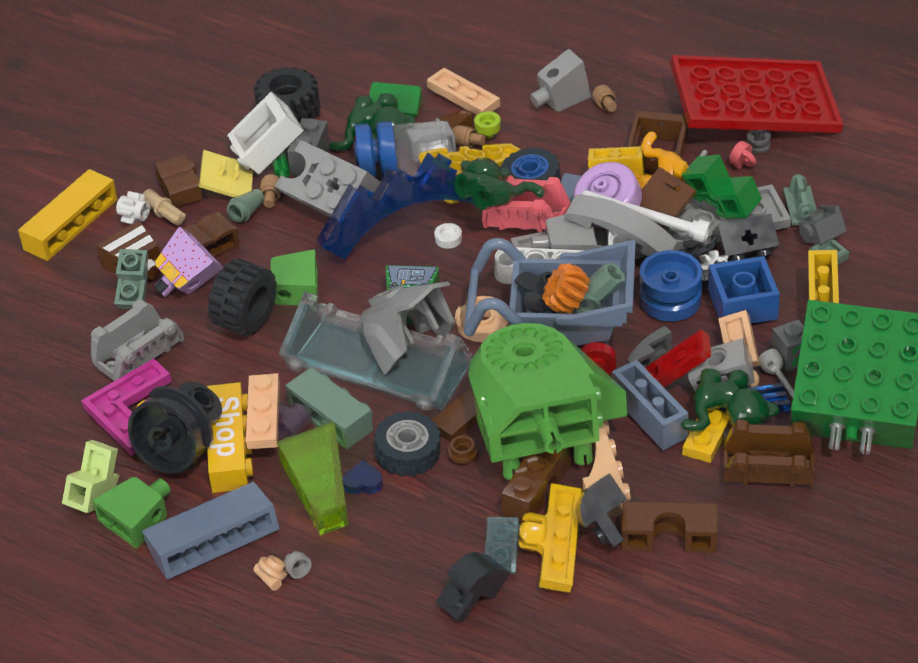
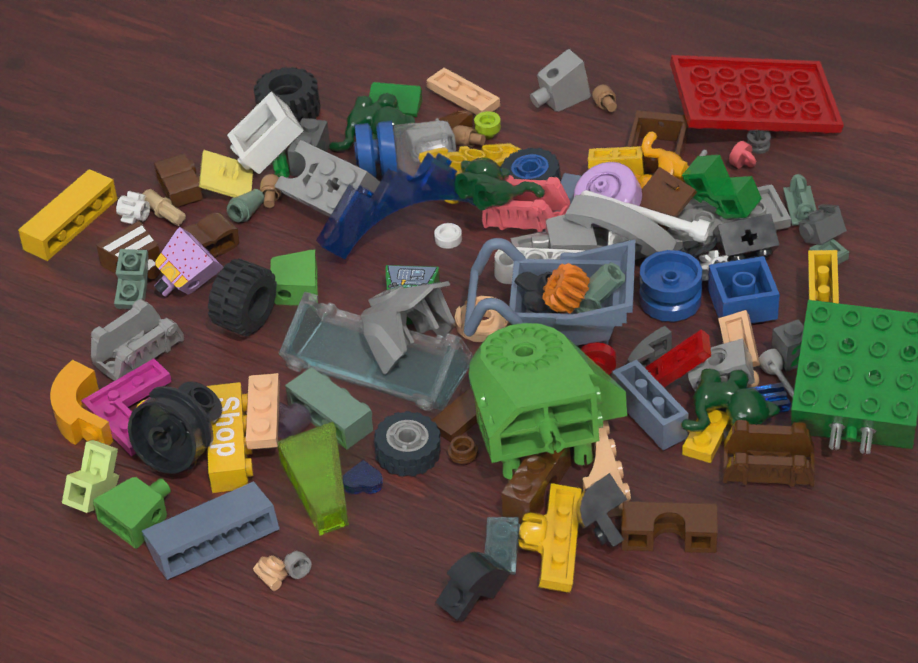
(73, 421): none -> light orange arch

